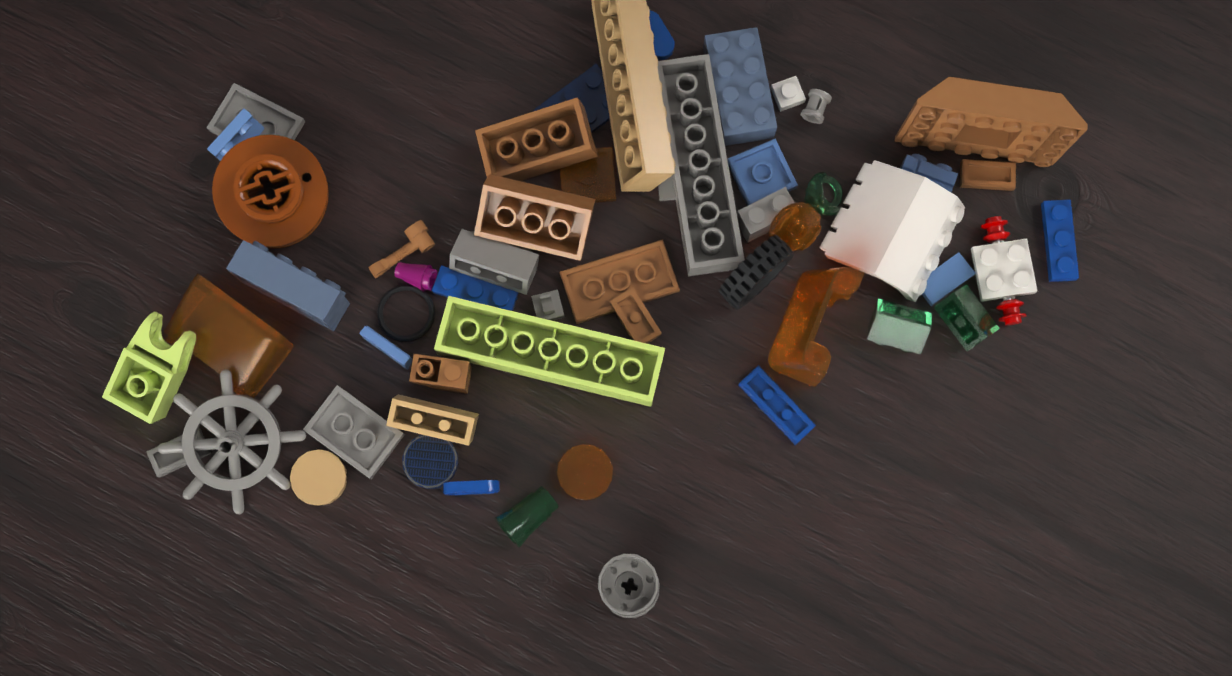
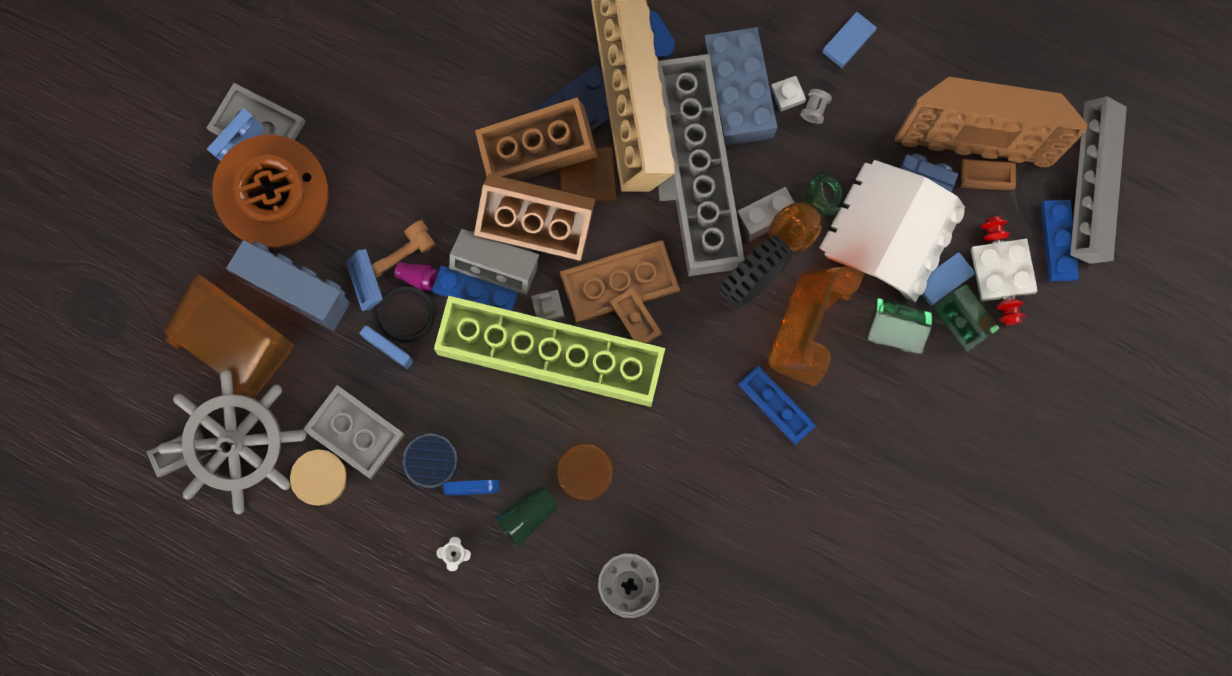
(150, 371): yellowish green brick -> none
(363, 280): none -> medium blue tile
(432, 419): tan brick -> none
(441, 373): medium nougat slope -> none
(461, 554): none -> white plate
(761, 171): medium blue tile -> none
(849, 40): none -> medium blue tile
(1098, 181): none -> light grey brick

